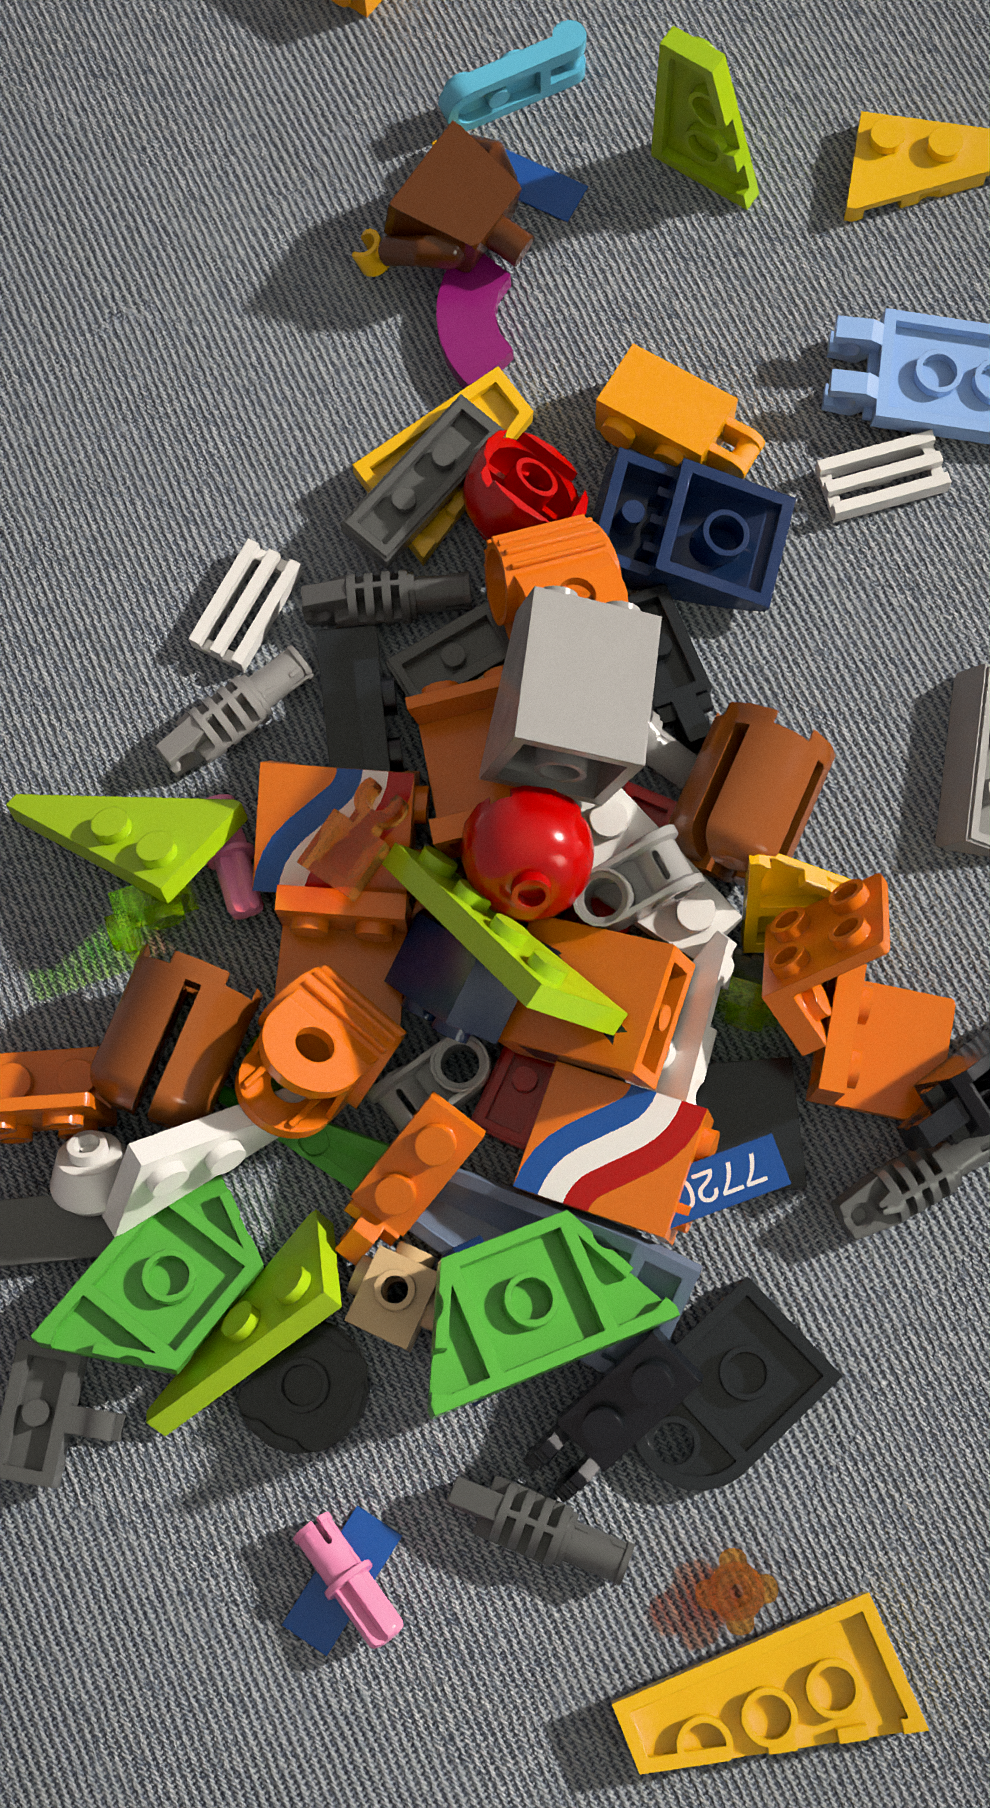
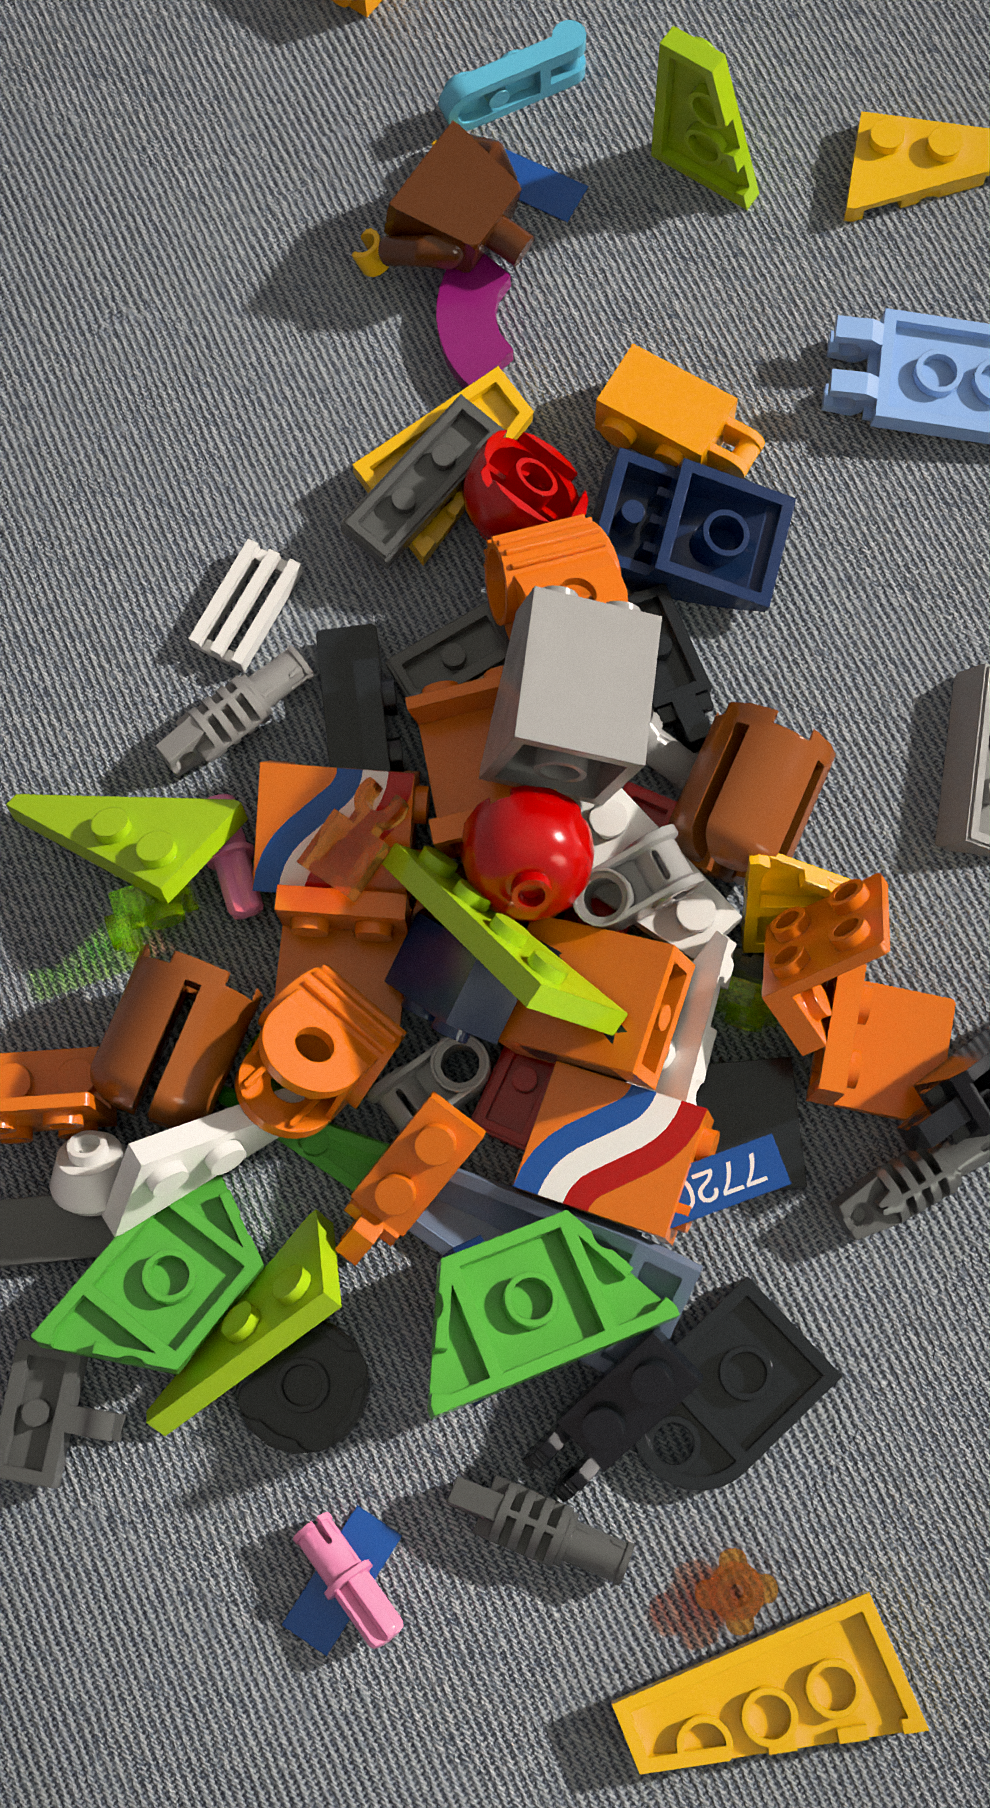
(371, 1283): tan brick -> none
(383, 598): dark grey hinge -> none
(876, 455): white tile -> none

